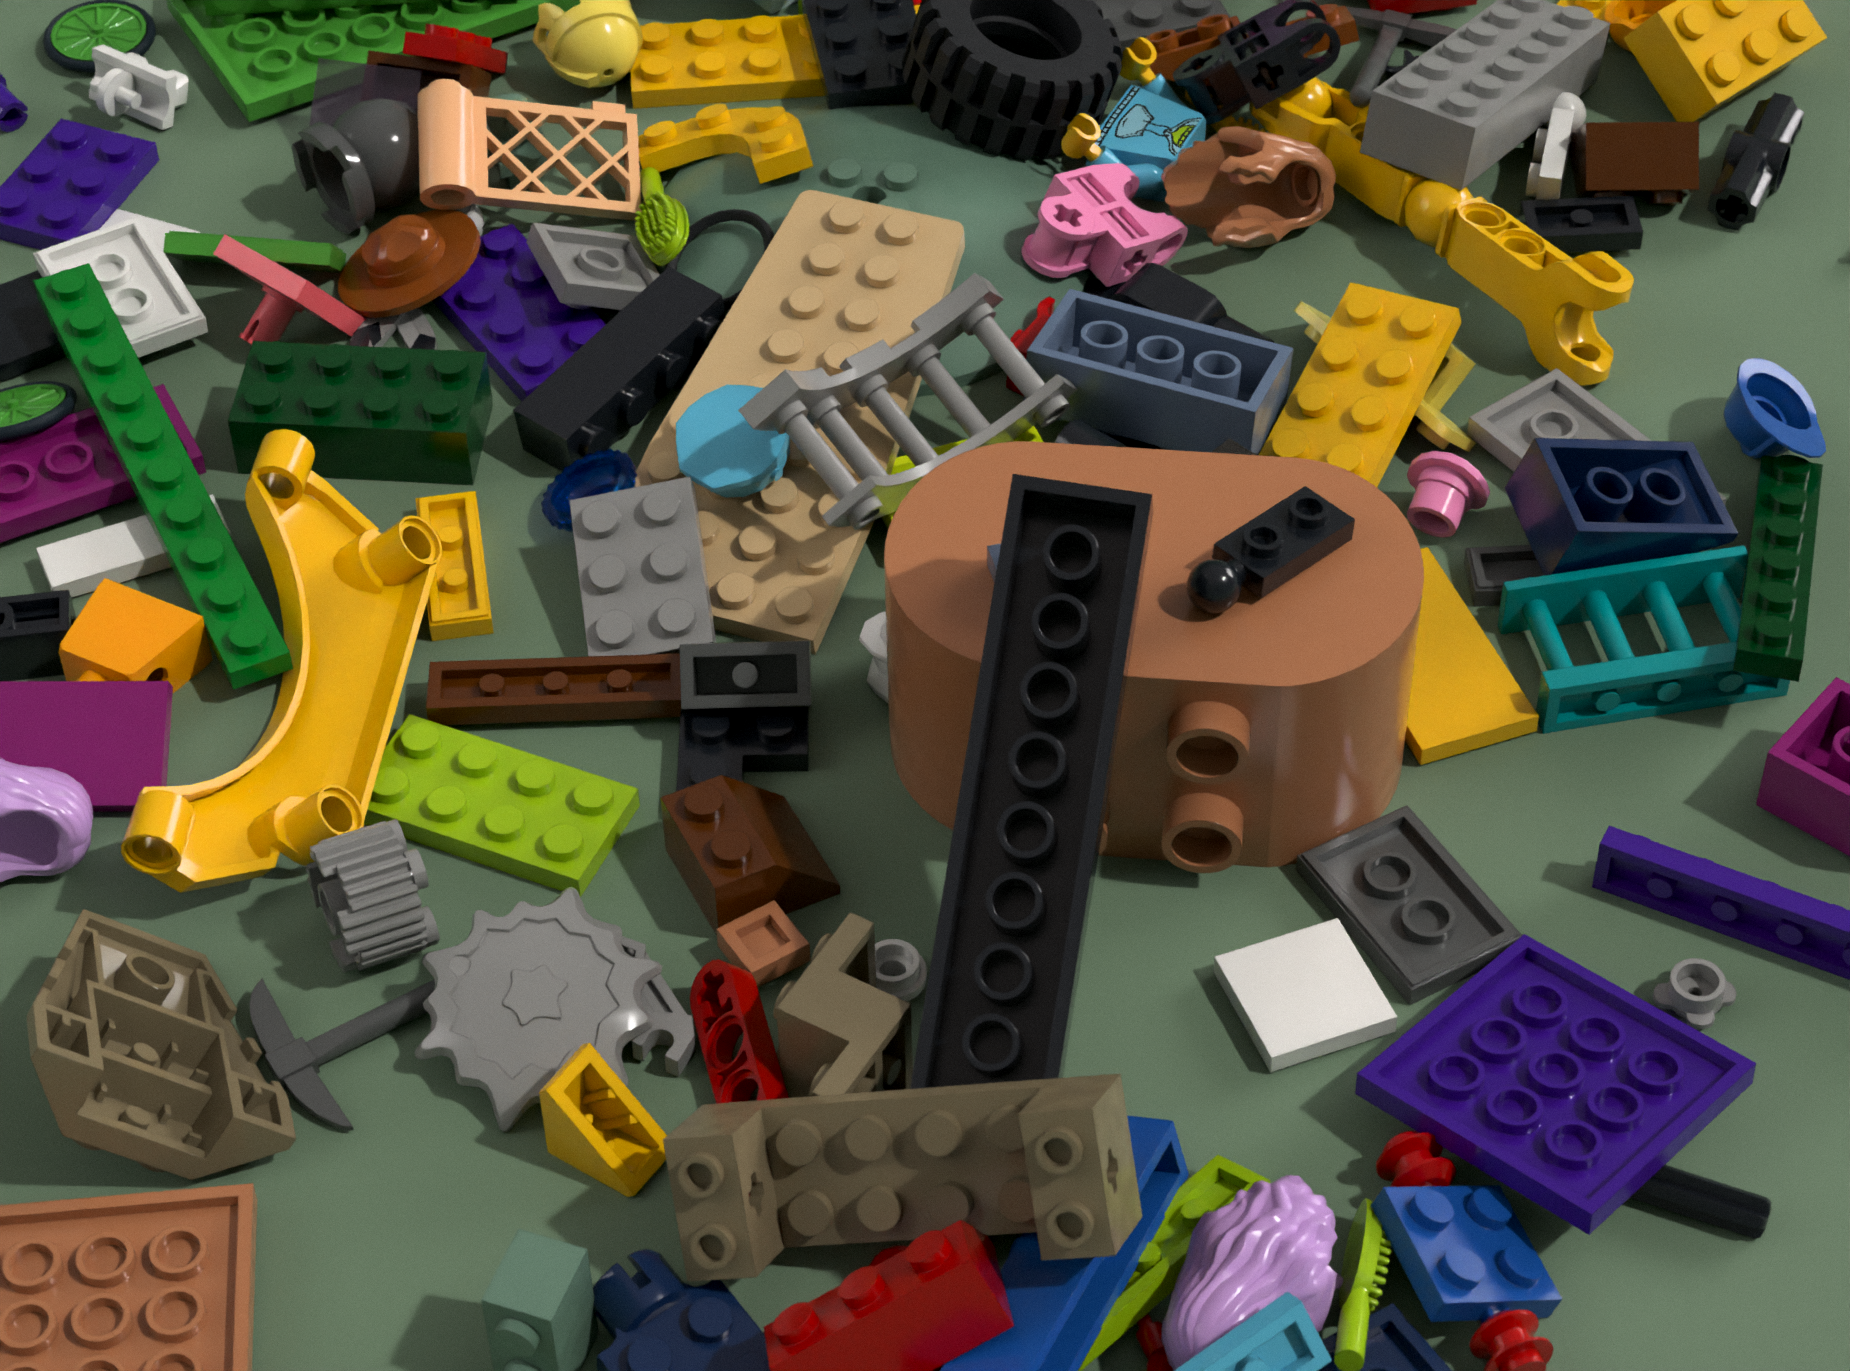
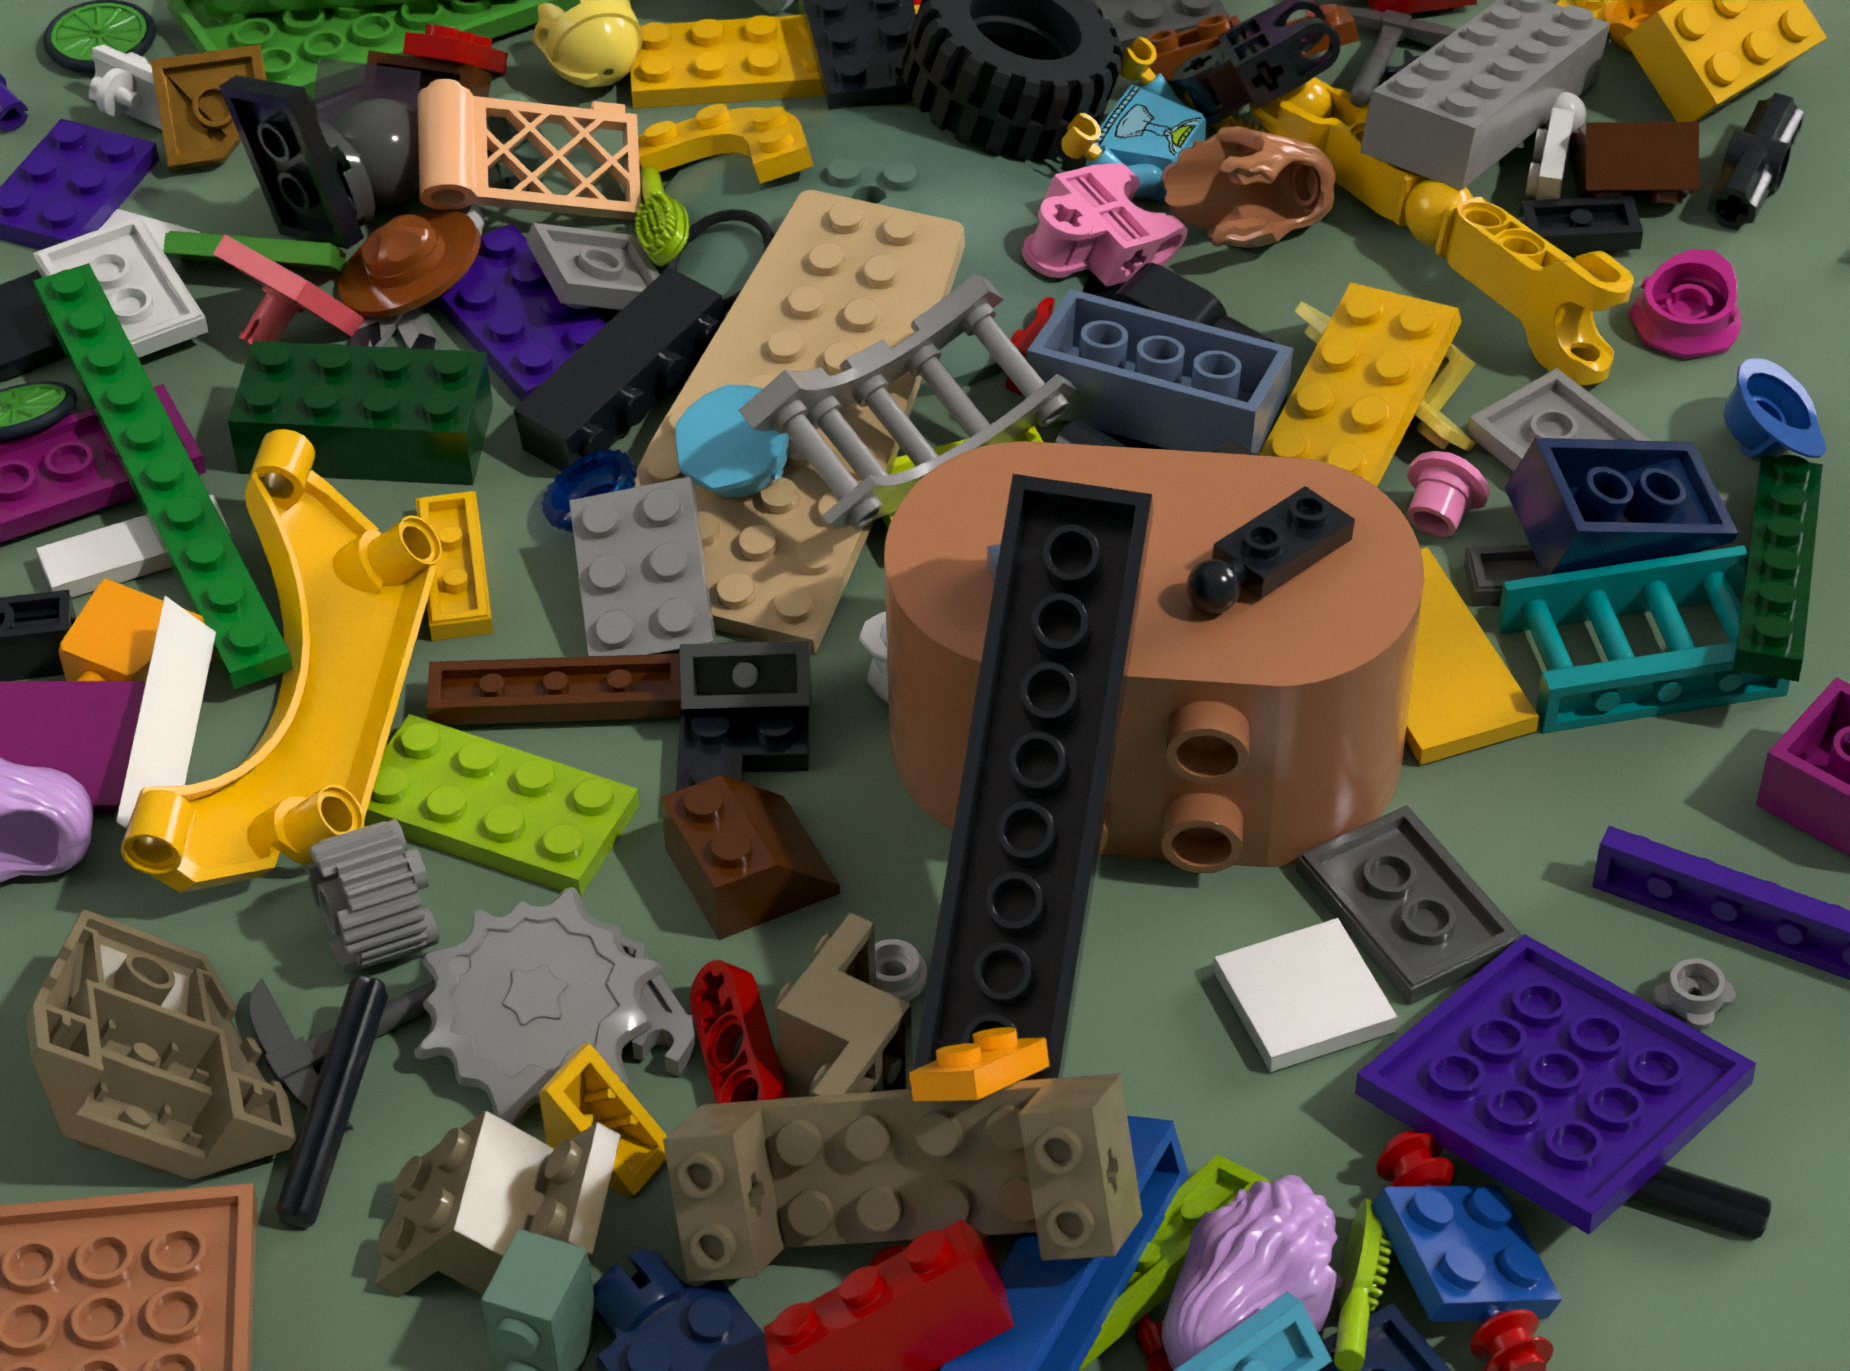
(168, 705): none -> white sticker
(192, 107): none -> pearl gold plate
(292, 160): none -> black plate
(332, 1102): none -> black axle
(481, 1186): none -> dark tan bracket
(764, 943): nougat plate -> none
(979, 1067): none -> light orange plate
(1689, 306): none -> dark pink hat

